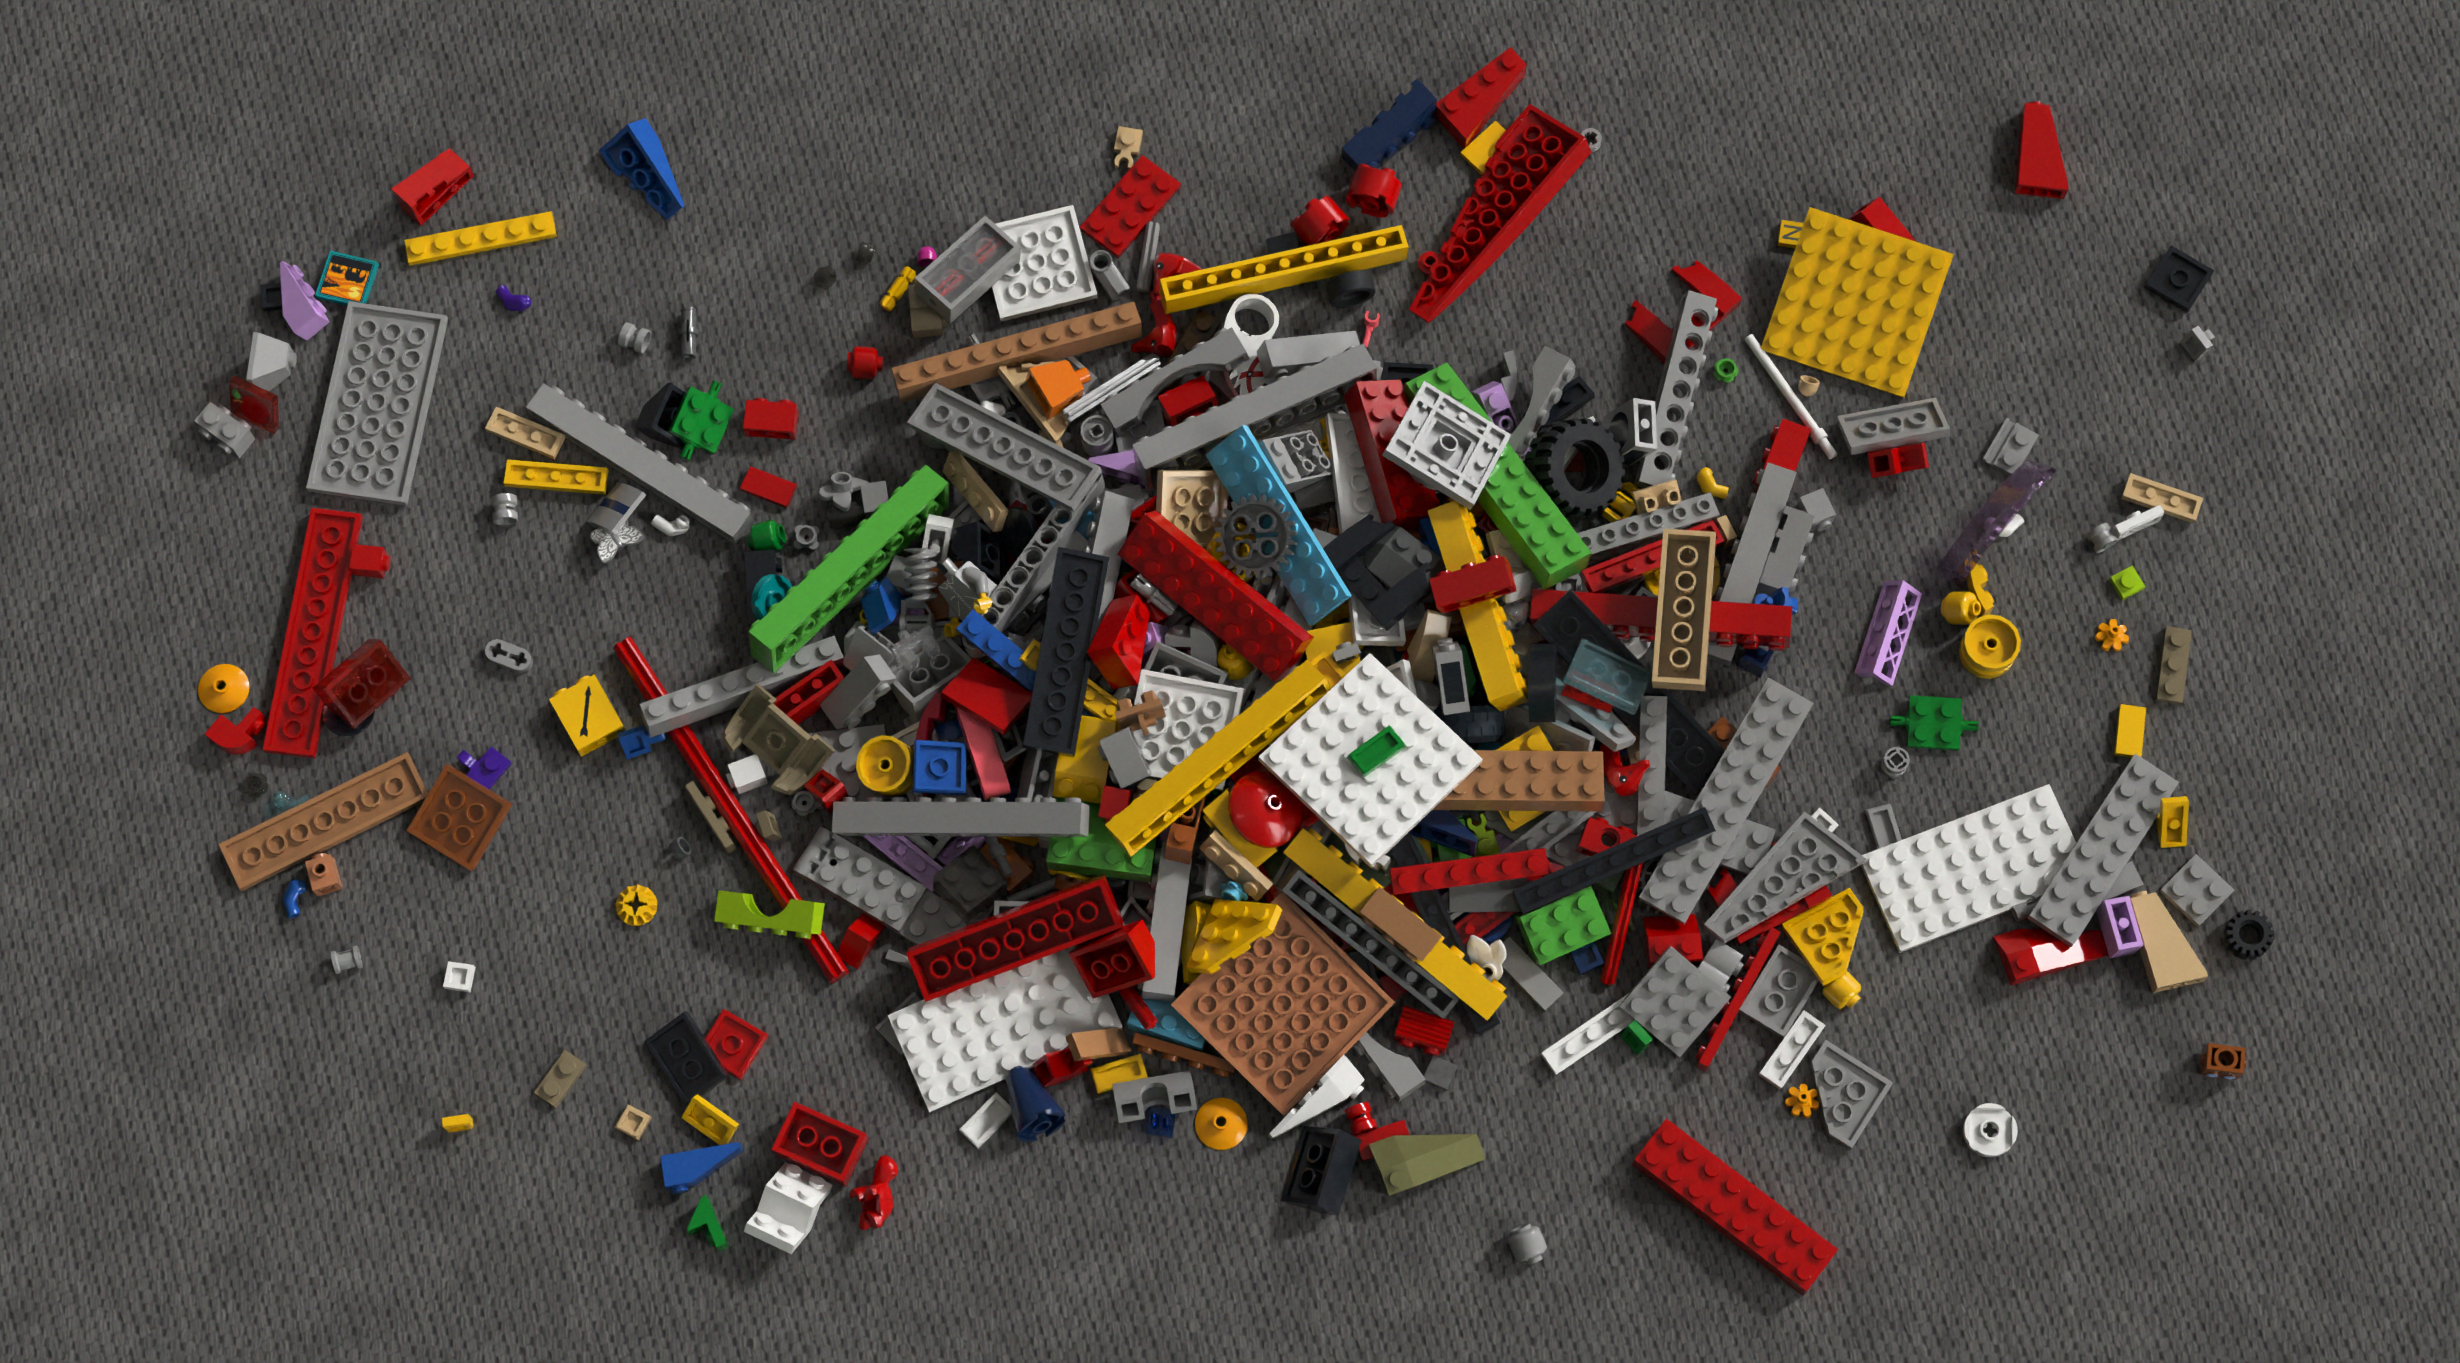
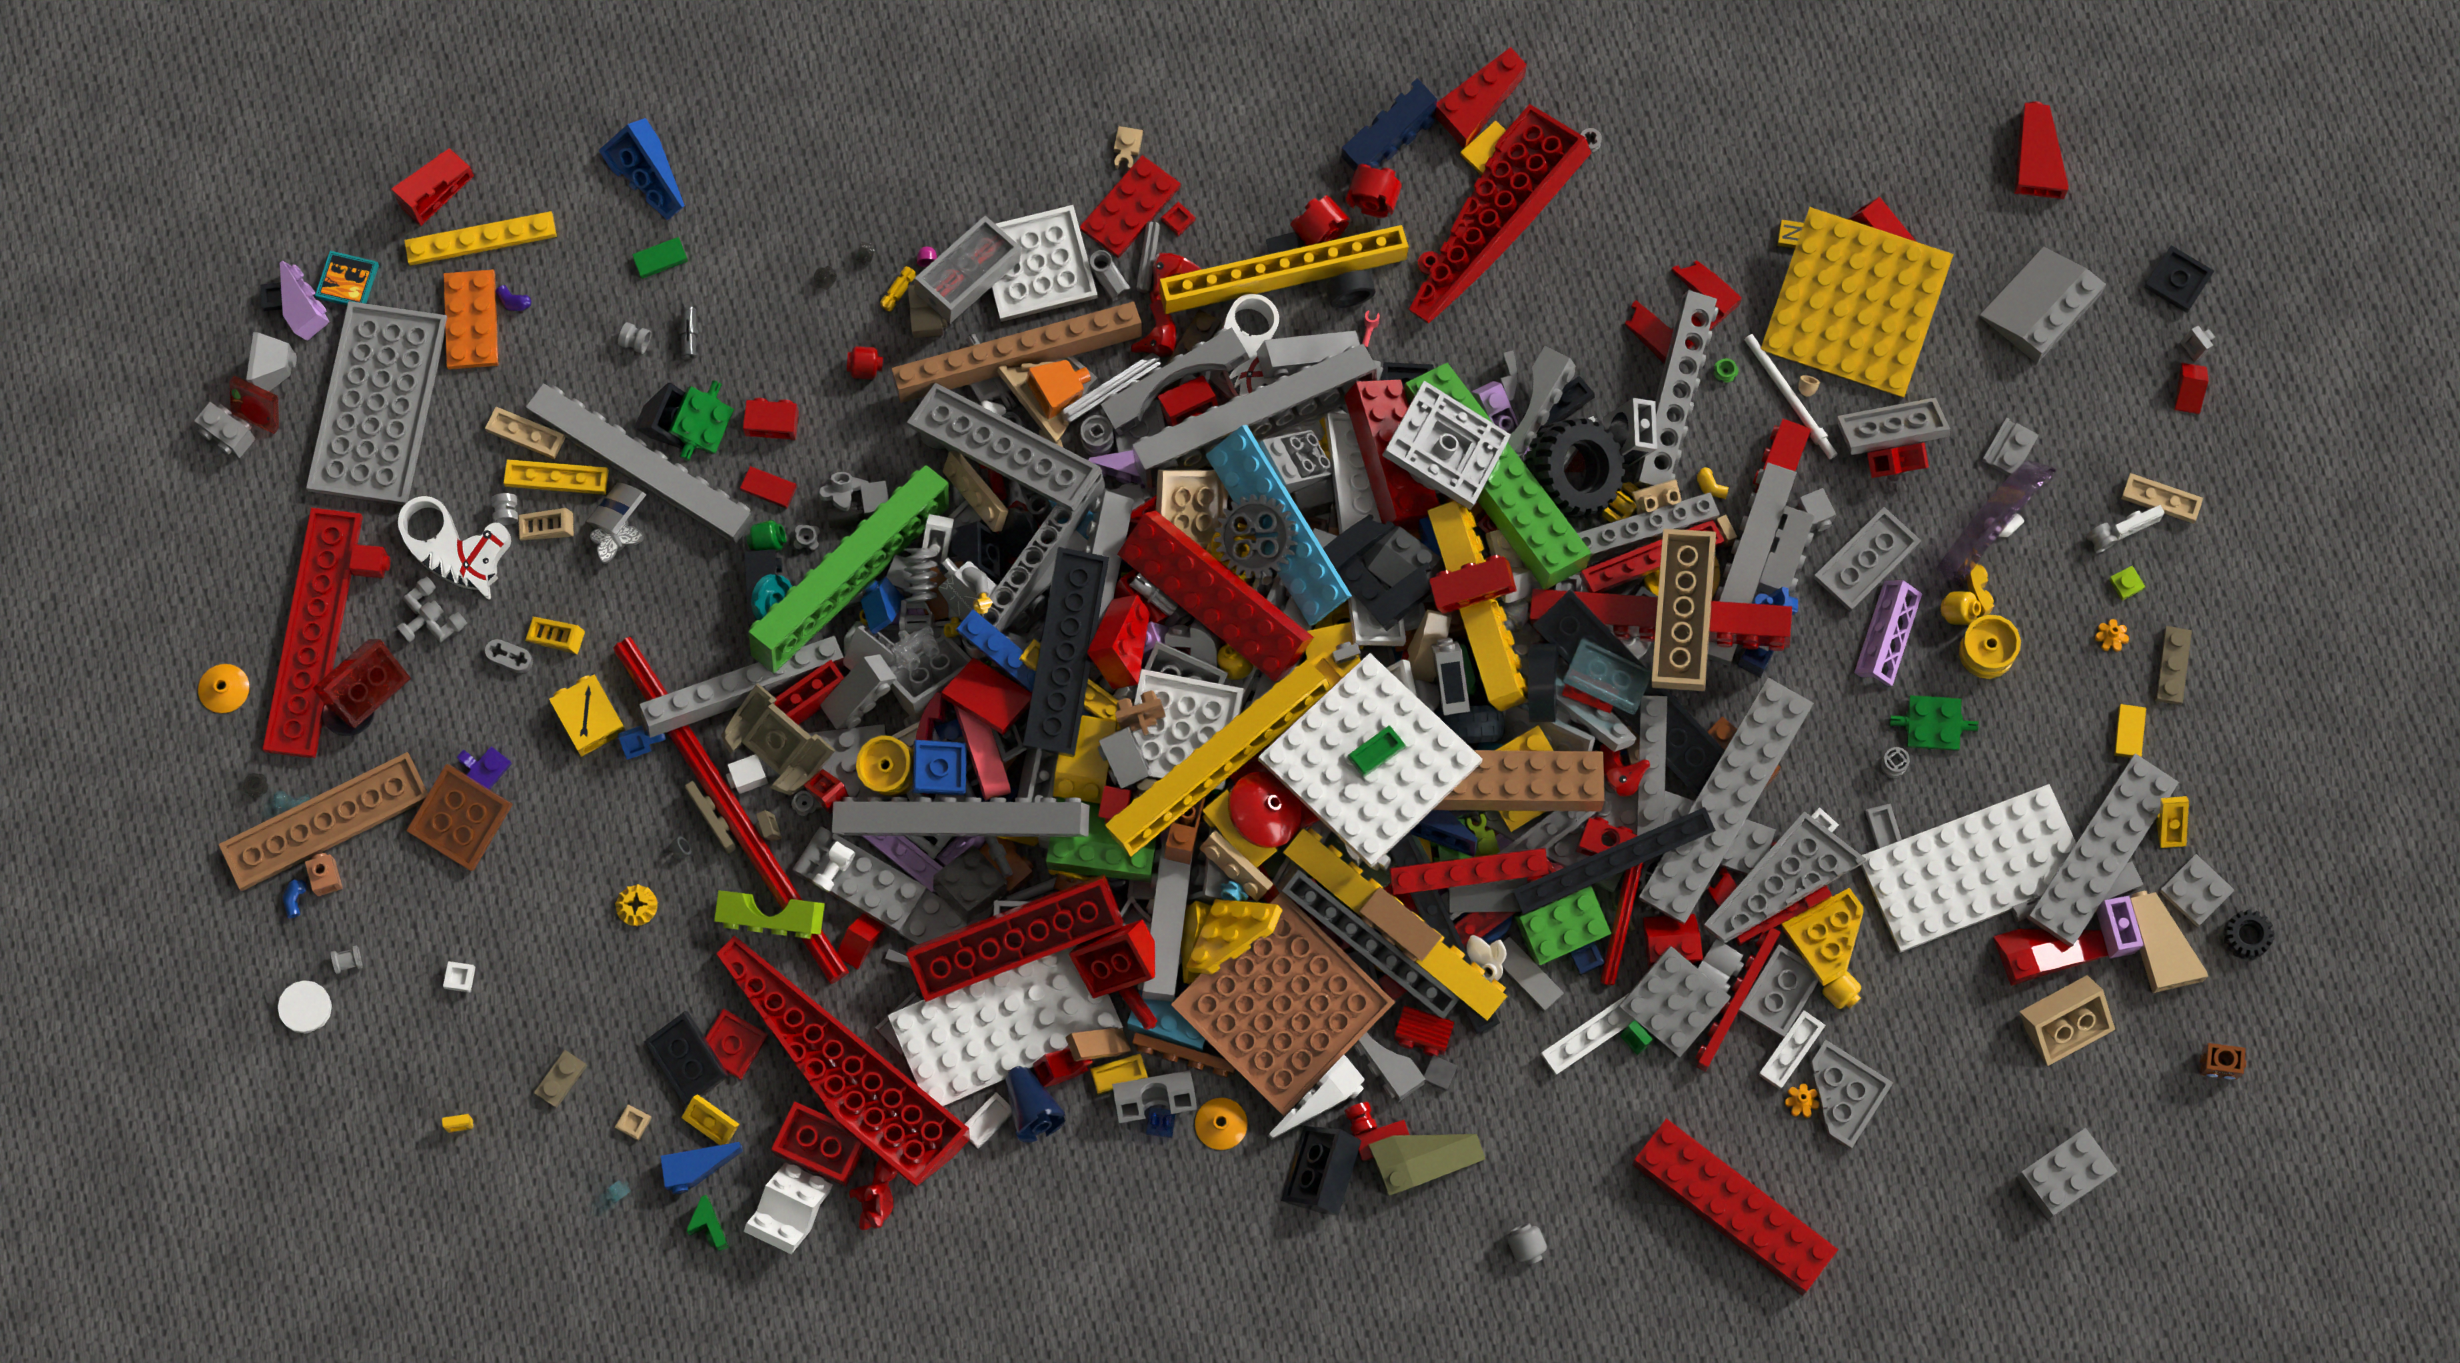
(237, 738): red brick -> none
(304, 1007): none -> white tile
(429, 614): none -> light grey piece
(462, 563): none -> white animal
(471, 319): none -> orange plate
(566, 524): none -> tan slope
(570, 640): none -> yellow slope
(617, 1191): none -> clear light blue plate
(660, 257): none -> green tile
(671, 528): white arm -> none
(840, 859): none -> white leg
(848, 1075): none -> red wedge
(996, 483): none -> red arm
(1178, 219): none -> red tile
(1867, 559): none -> light grey plate
(2000, 1120): white plate -> none
(2043, 302): none -> light grey slope
(2066, 1174): none -> light grey brick
(2068, 1020): none -> tan slope
(2191, 388): none -> red slope

